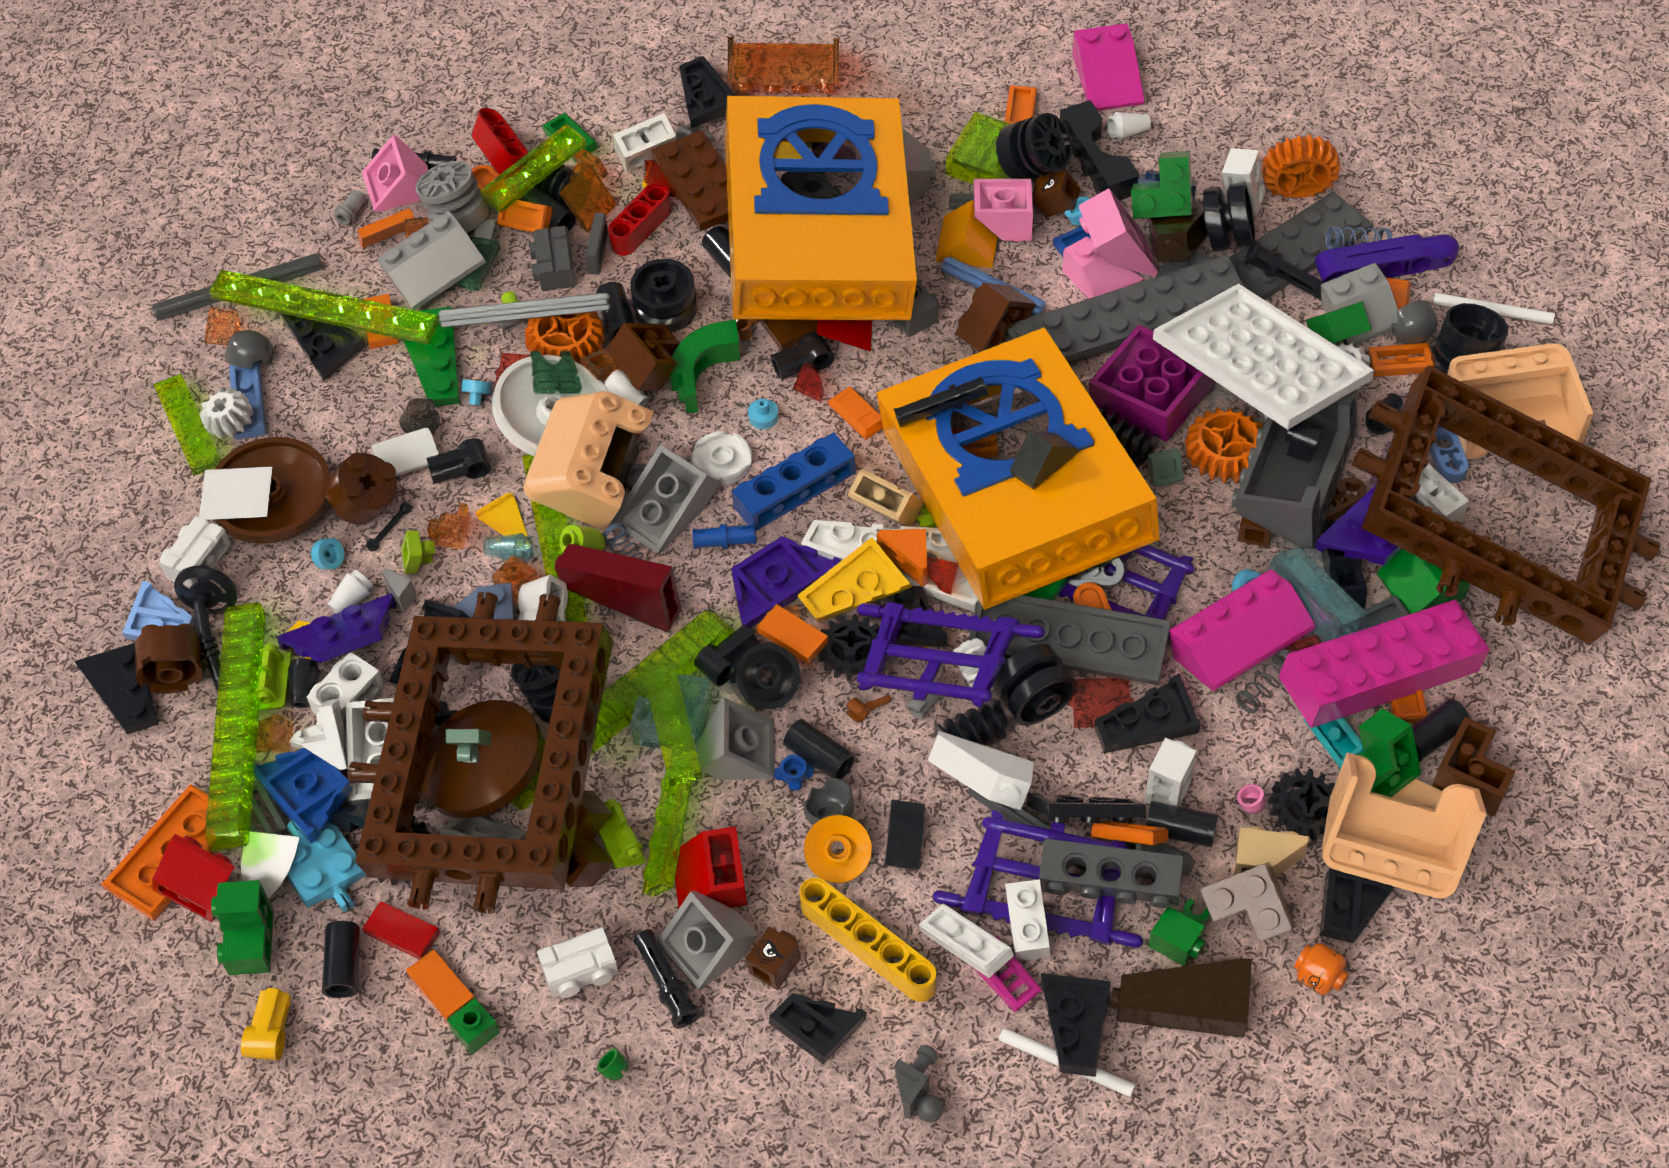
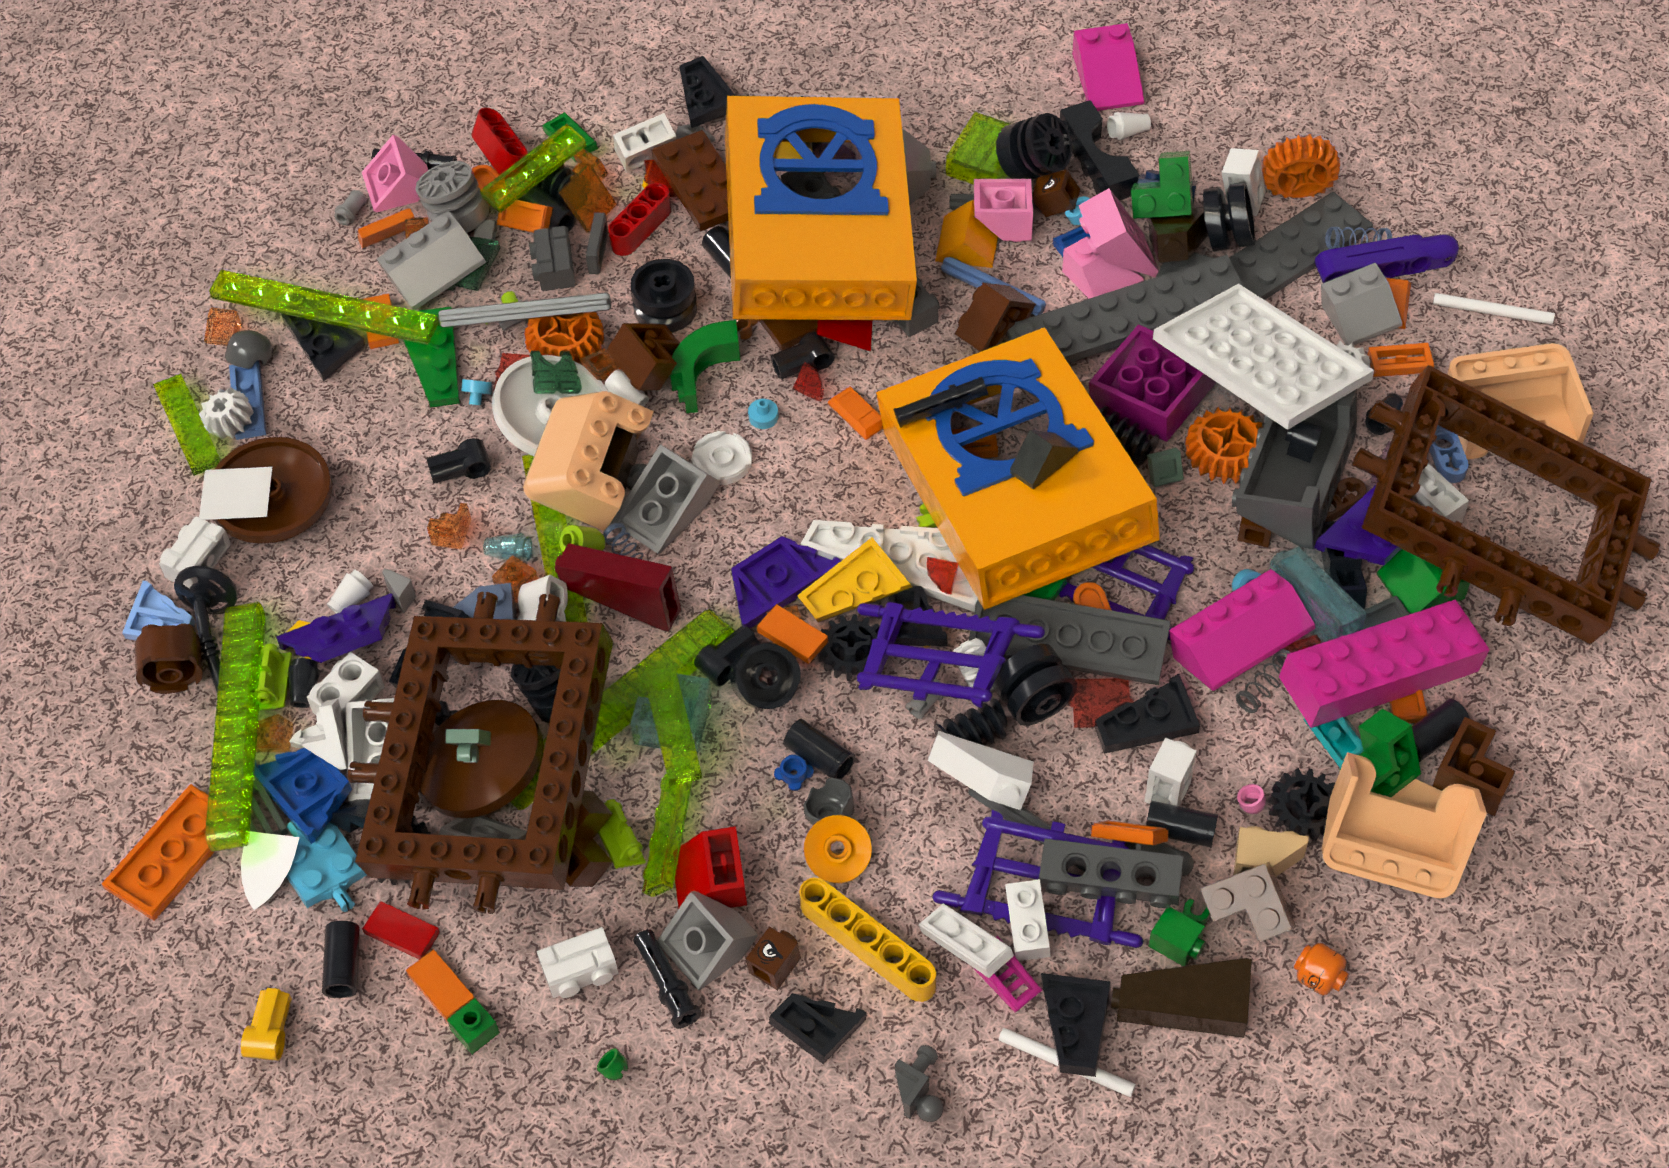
(114, 680): black wing -> none
(191, 875): red slope -> none
(203, 298): dark grey axle -> none
(246, 926): green brick -> none
(327, 553): medium azure tile -> none
(361, 488): reddish brown brick -> none
(373, 544): black hinge -> none
(407, 451): white slope -> none
(416, 552): lime tile -> none
(419, 415): clear smoke plate -> none
(502, 515): yellow sticker -> none
(620, 308): black pin -> none
(724, 536): blue pin -> none
(737, 743): light grey slope -> none
(784, 66): clear orange windscreen -> none
(793, 481): blue brick -> none
(859, 711): dark orange hand -> none
(885, 498): tan brick -> none
(904, 835): black slope -> none
(907, 551): orange slope -> none
(1020, 103): orange tile -> none
(1066, 806): black wing -> none
(1099, 575): plate -> none
(1274, 264): black pin -> none
(1341, 323): green slope -> none
(1349, 904): black wing -> none
(1415, 323): dark grey hair -> none
(1468, 331): black wheel -> none

